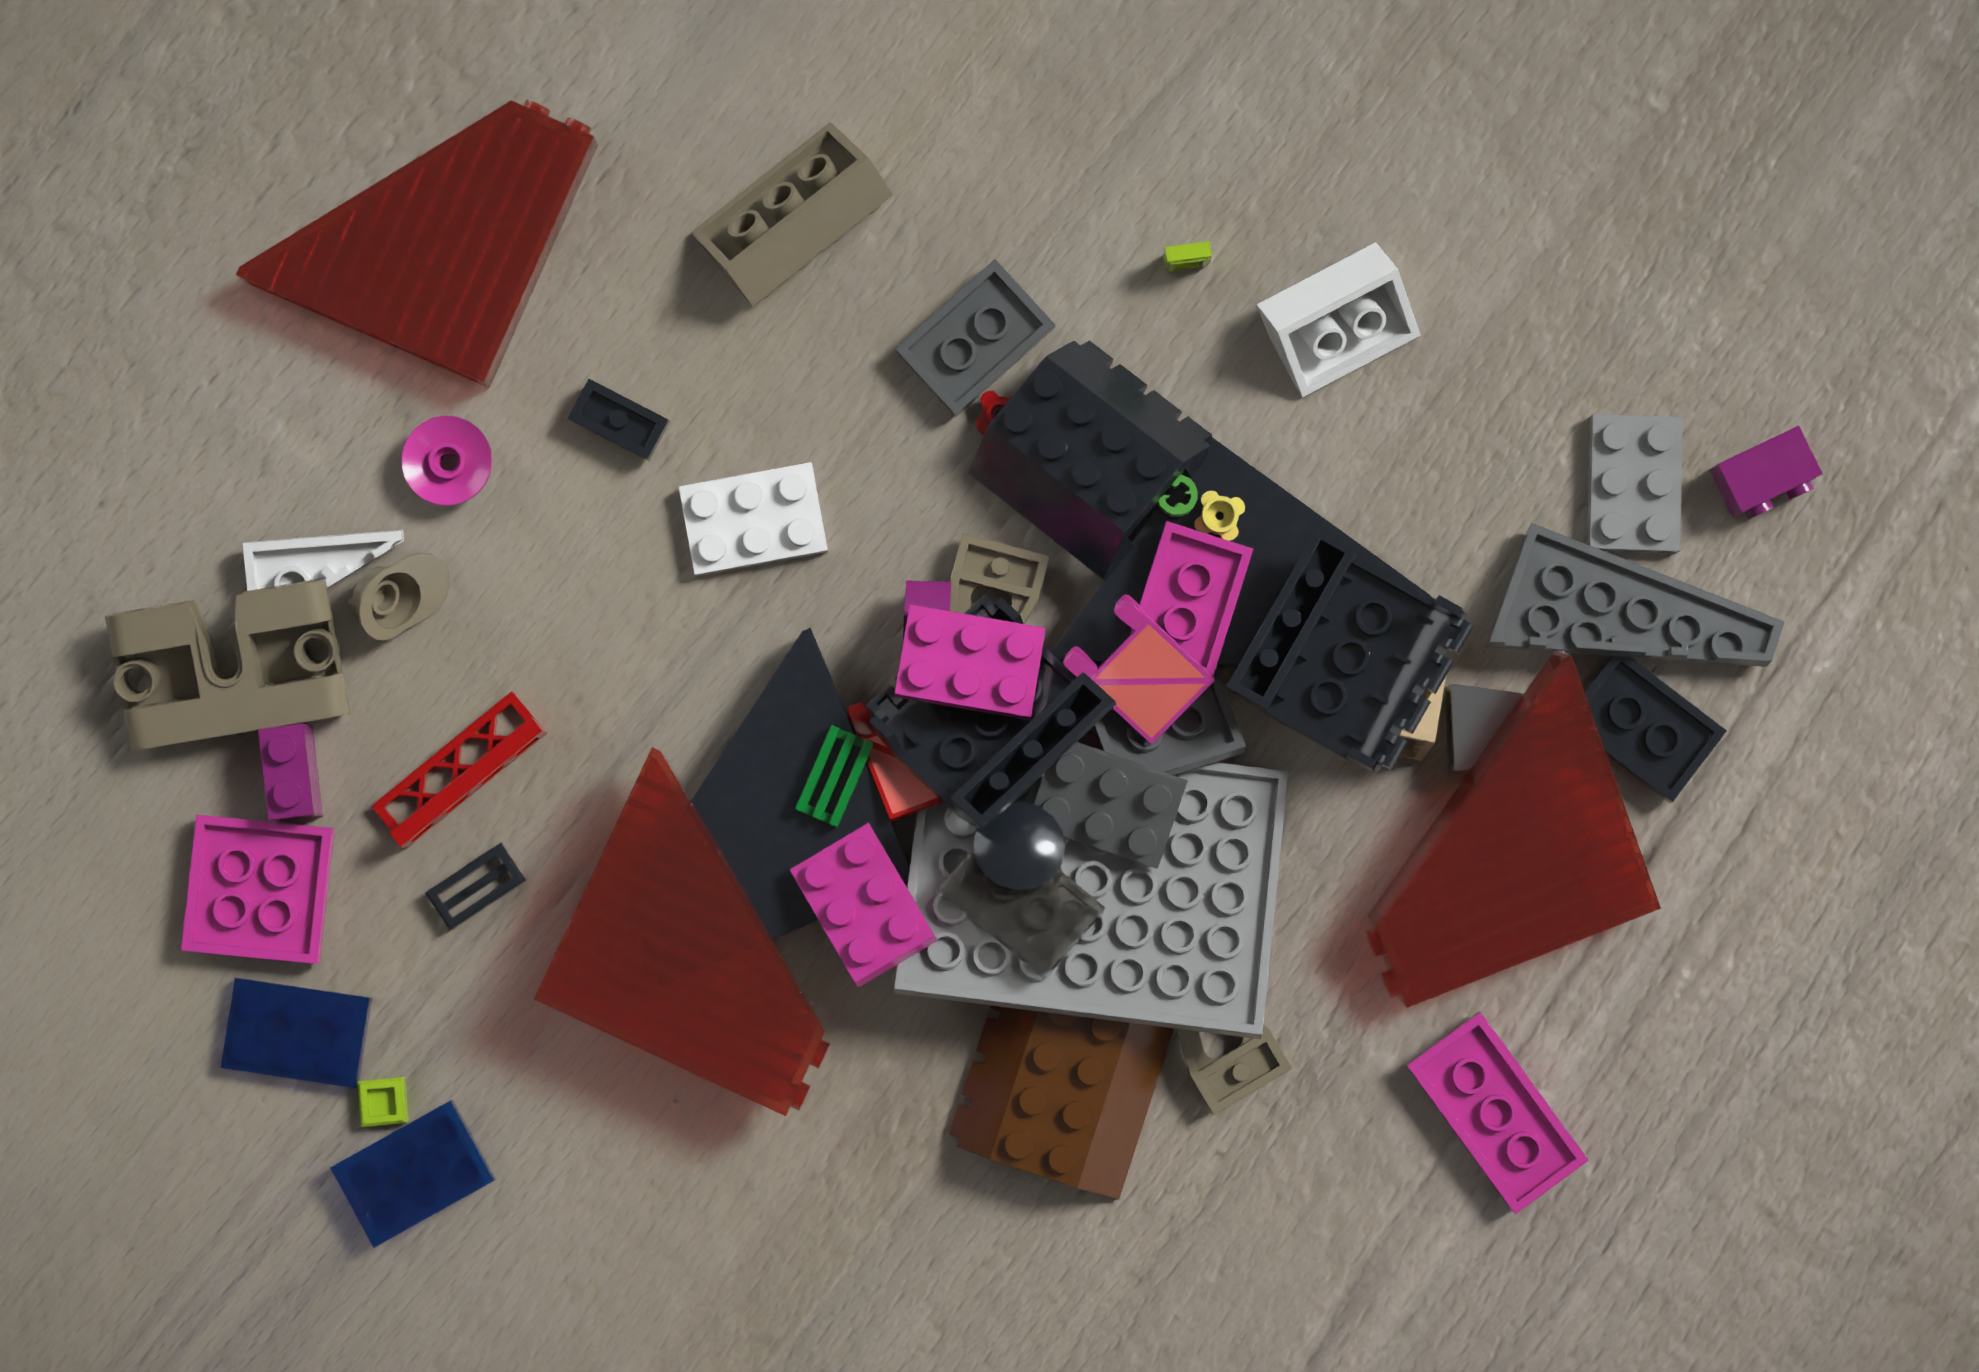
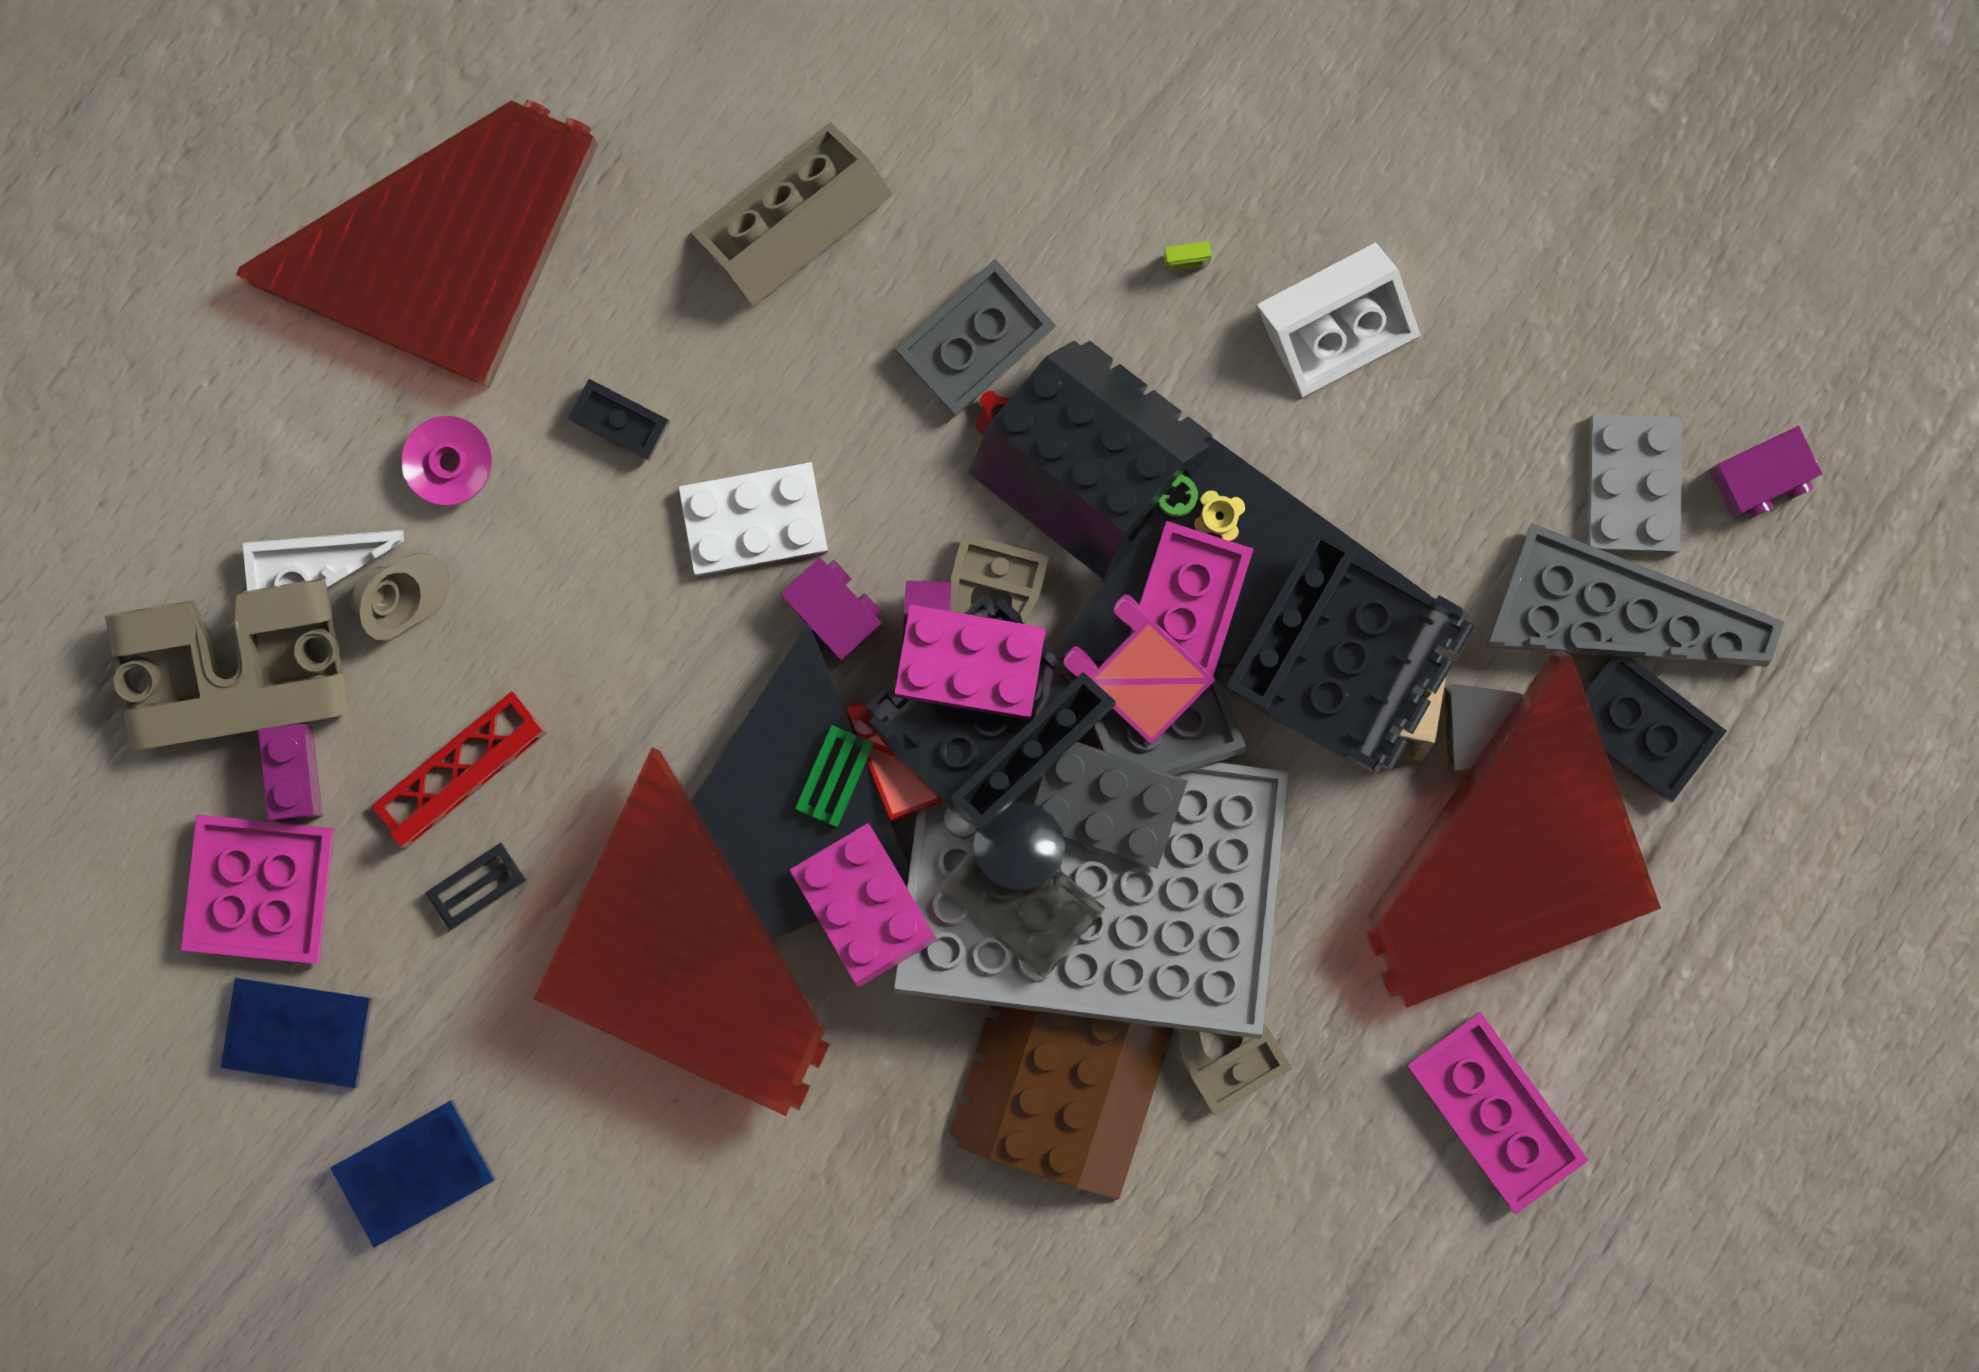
(383, 1101): lime tile -> none
(832, 608): none -> magenta brick

